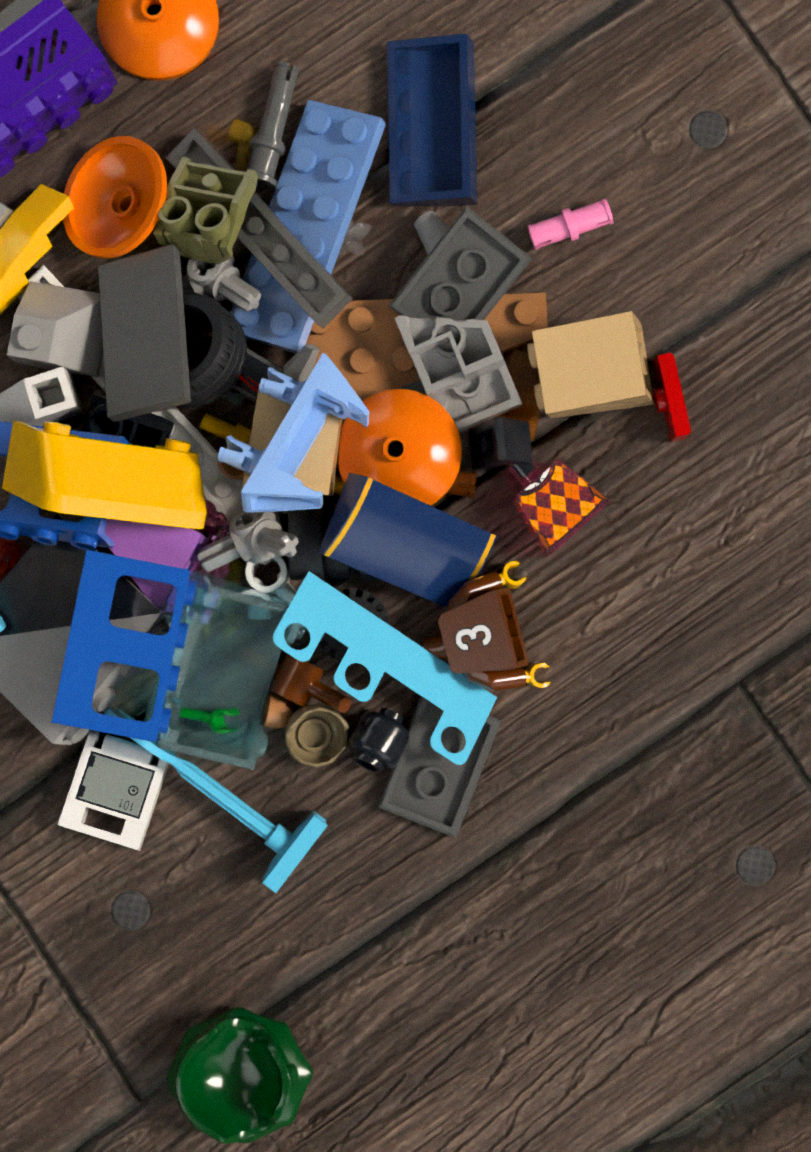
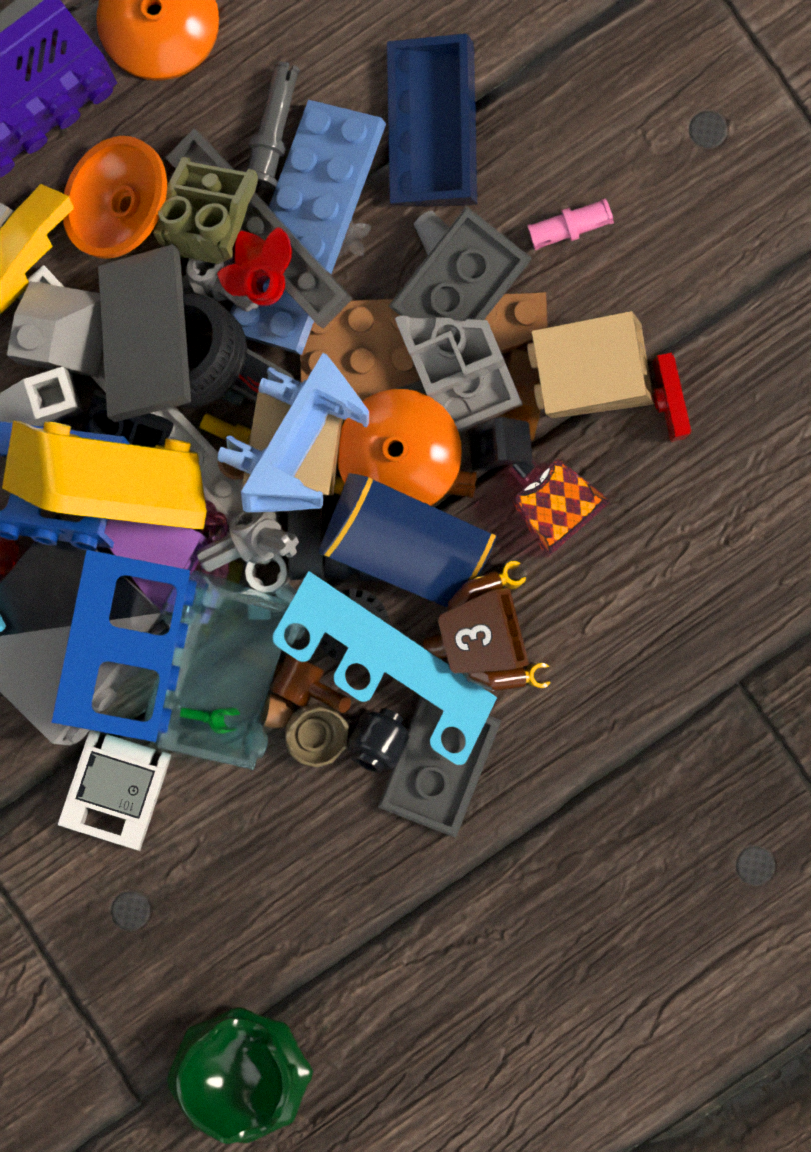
(241, 133): clear yellow hand -> none
(255, 263): none -> red plate
(288, 846): medium azure piece -> none
(302, 363): light grey bar -> none

